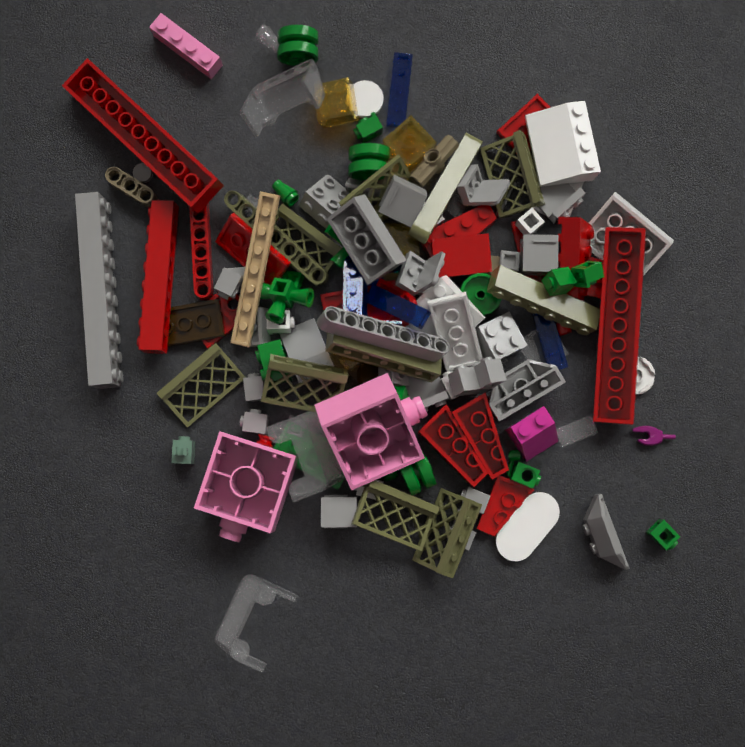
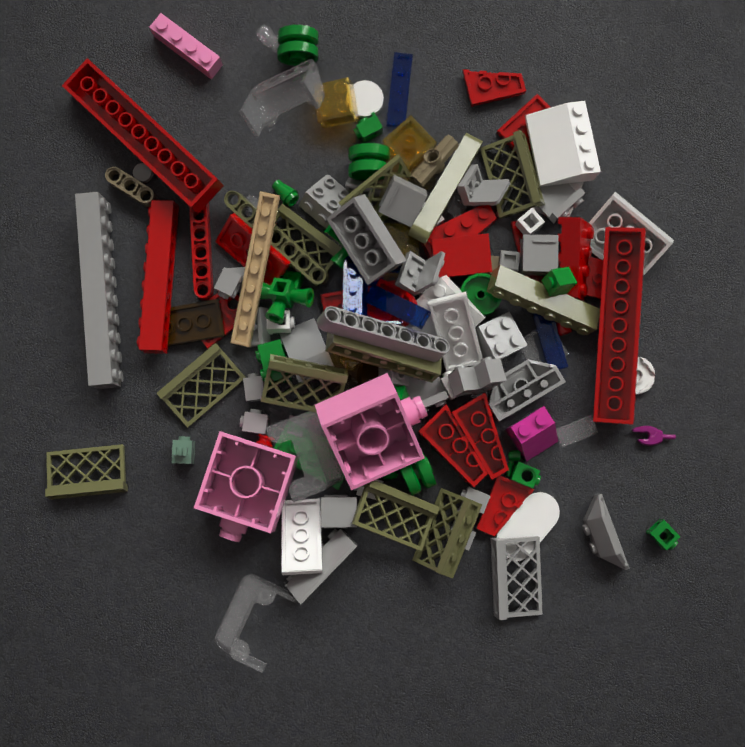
(86, 488): none -> olive fence
(301, 537): none -> white tile
(333, 554): none -> light grey slope
(491, 87): none -> red wing
(500, 573): none -> light grey fence
(587, 273): green brick -> none

